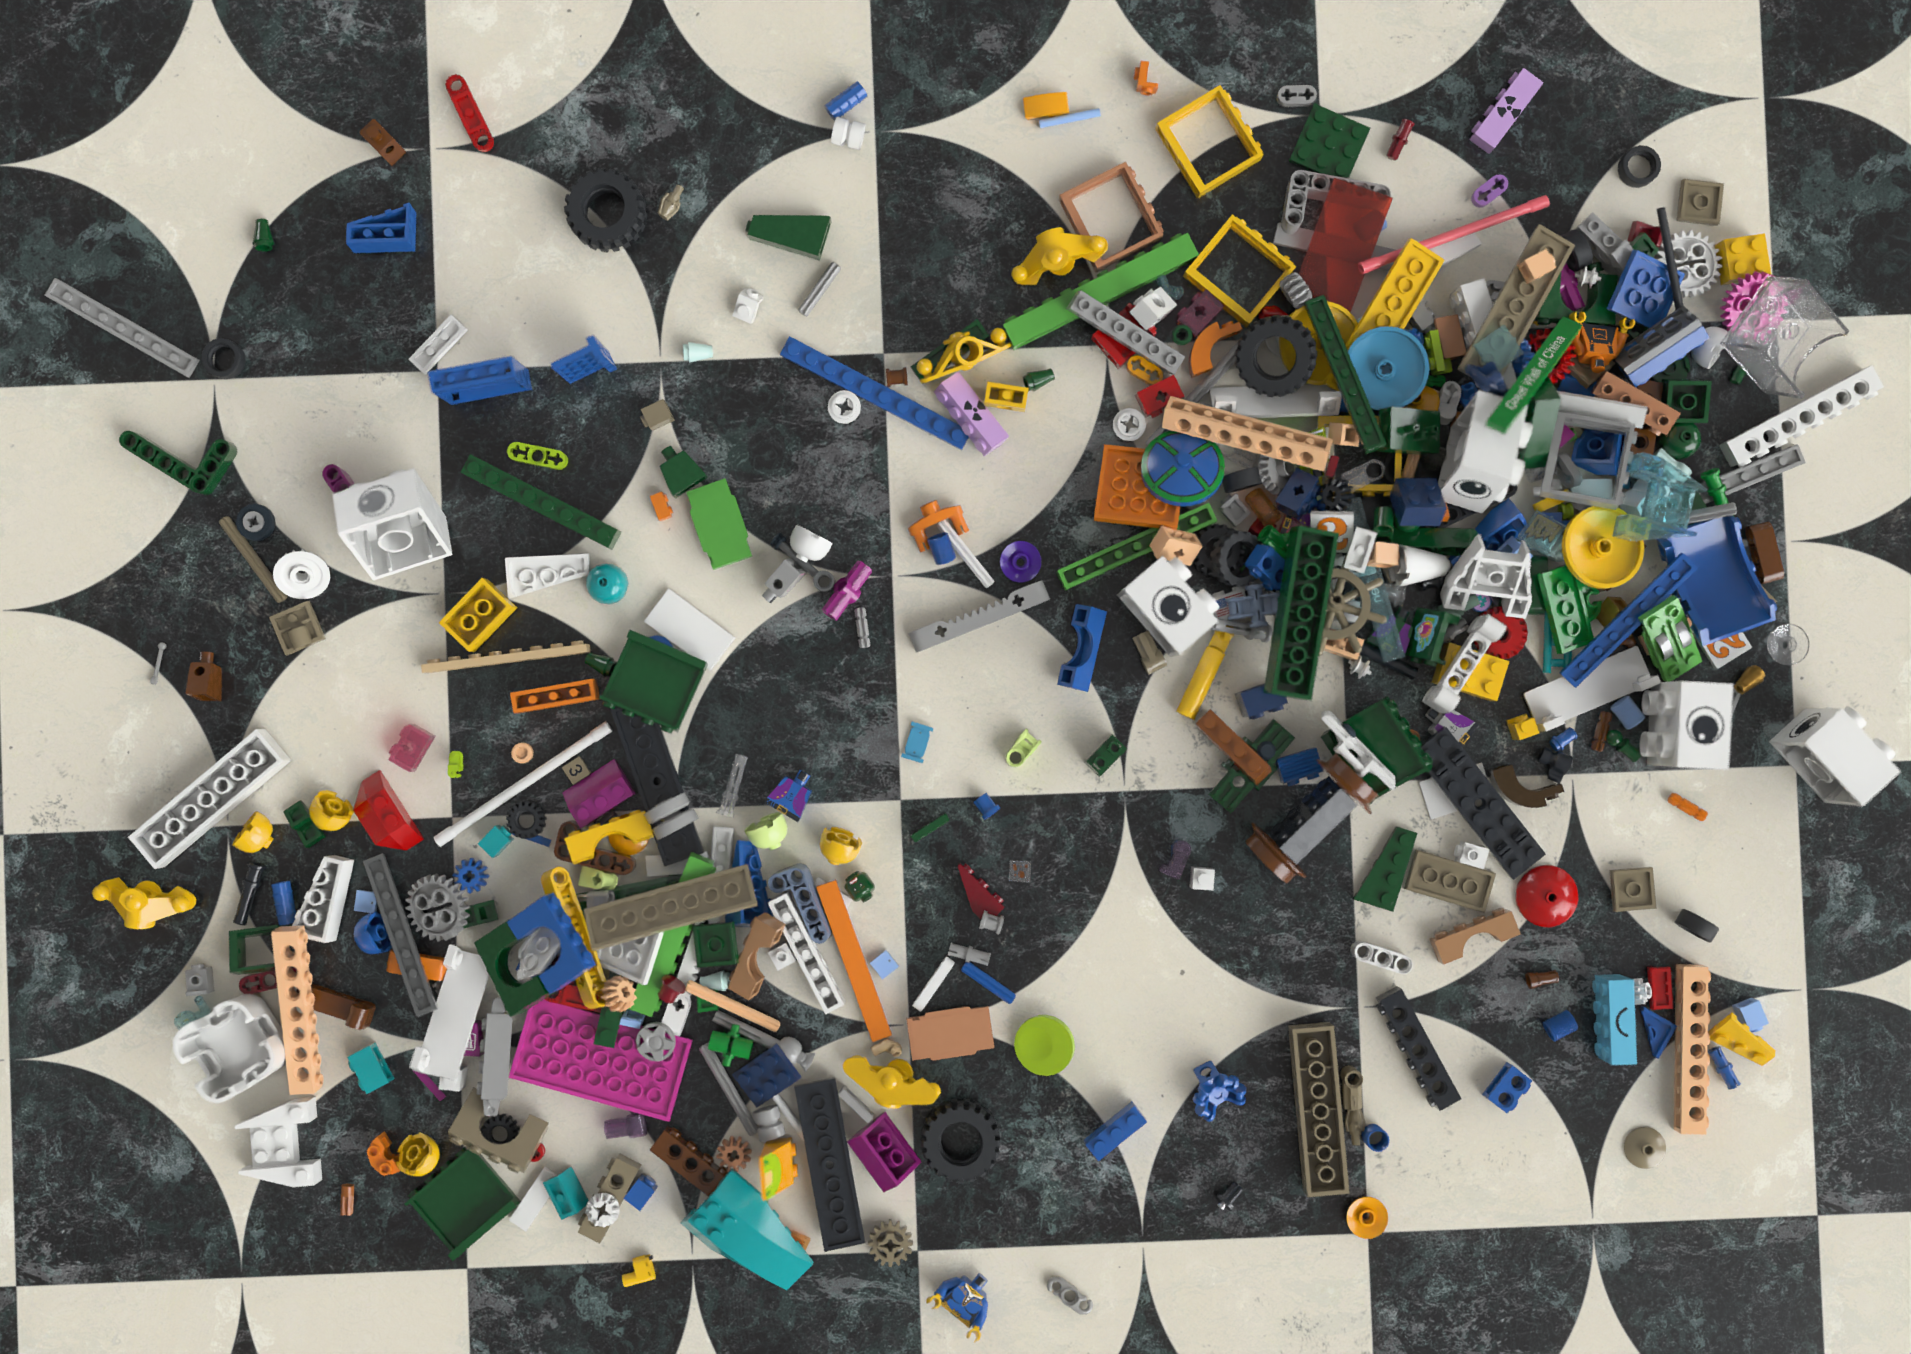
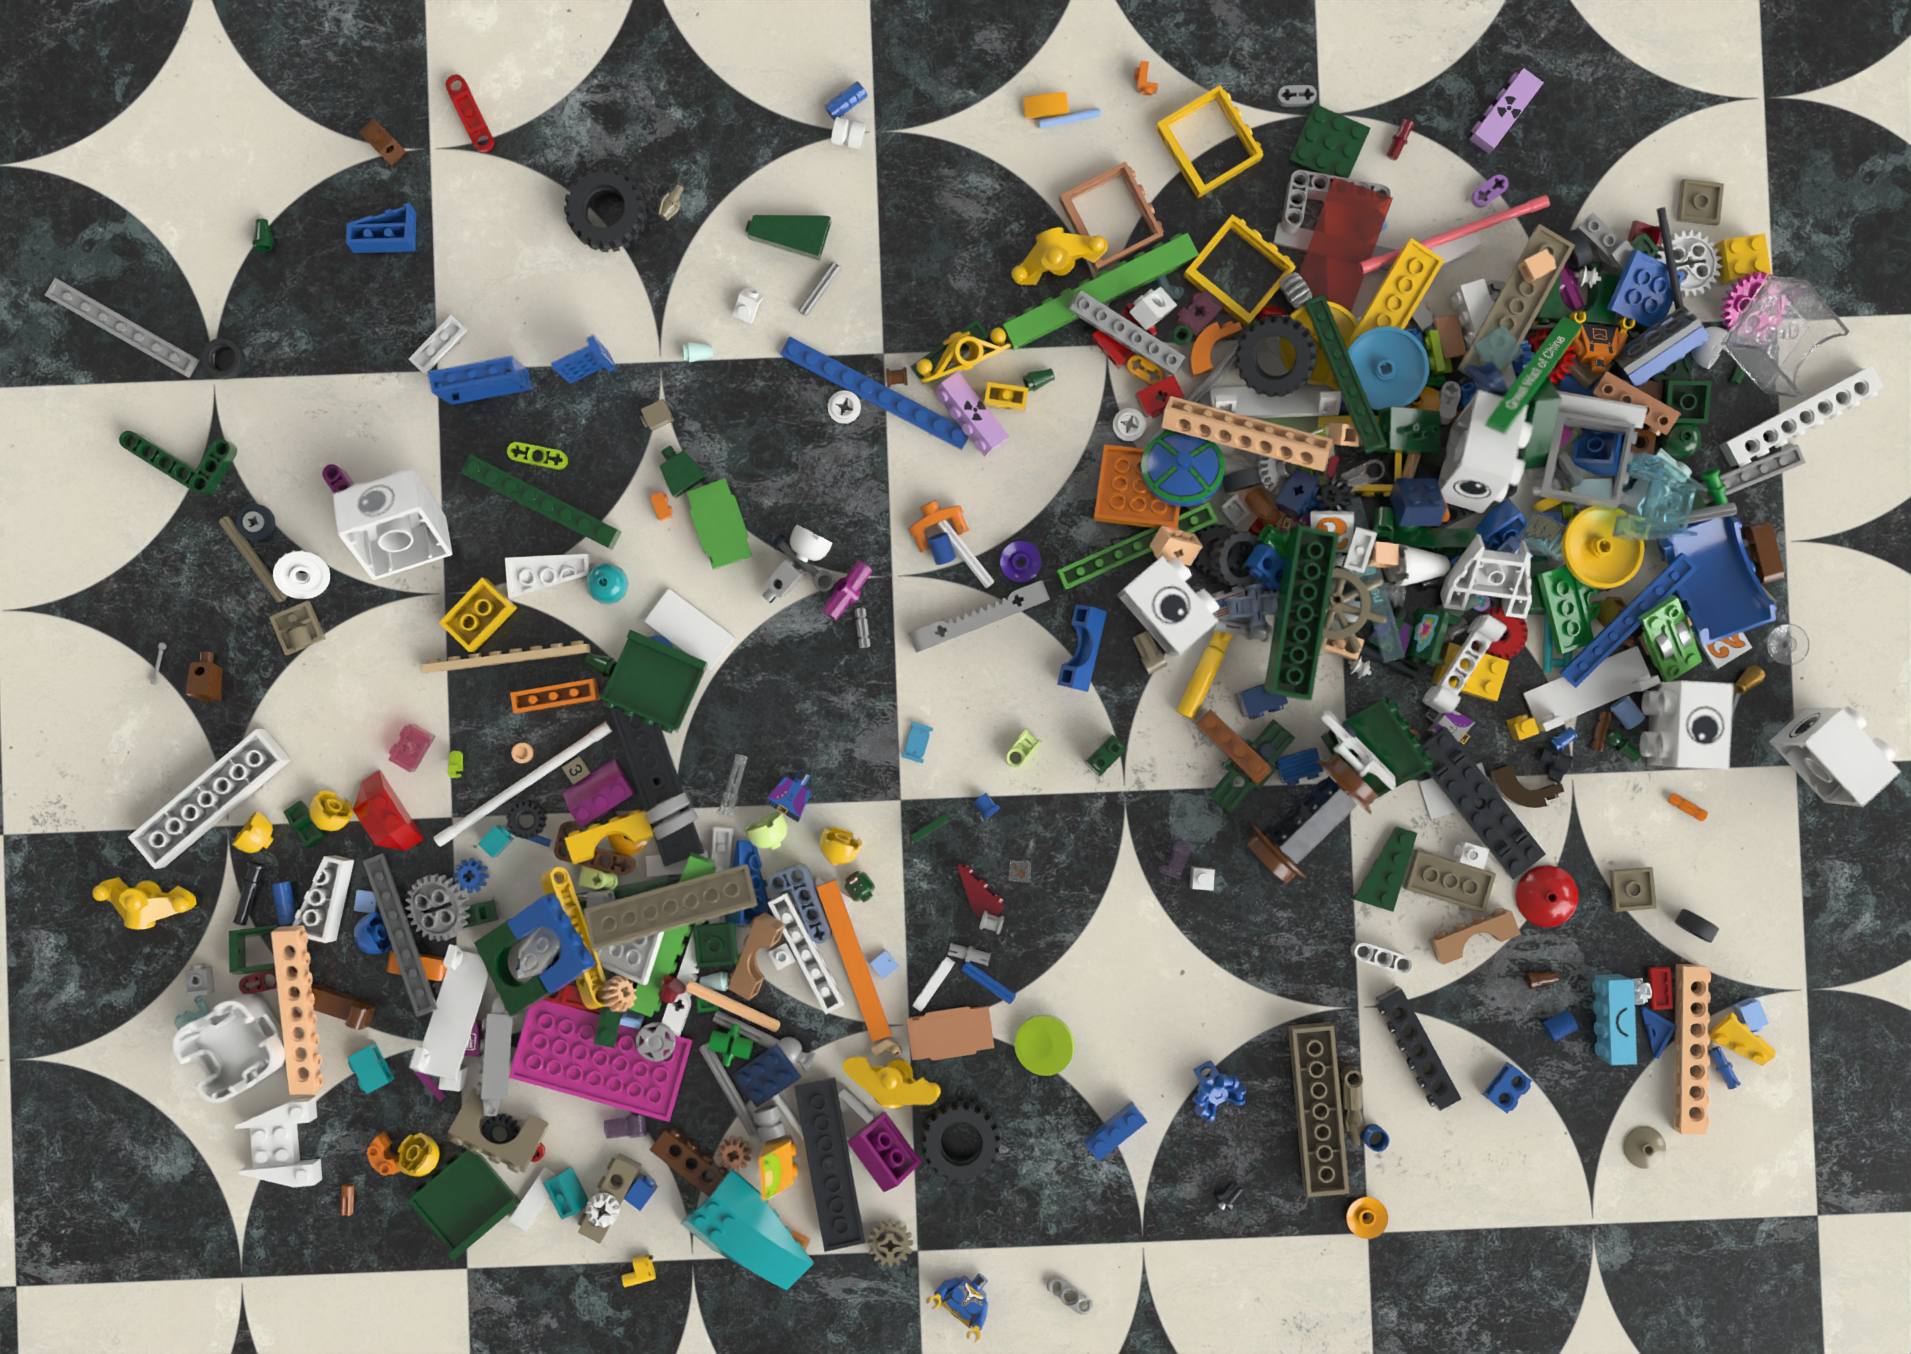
(1653, 159): black tyre -> none

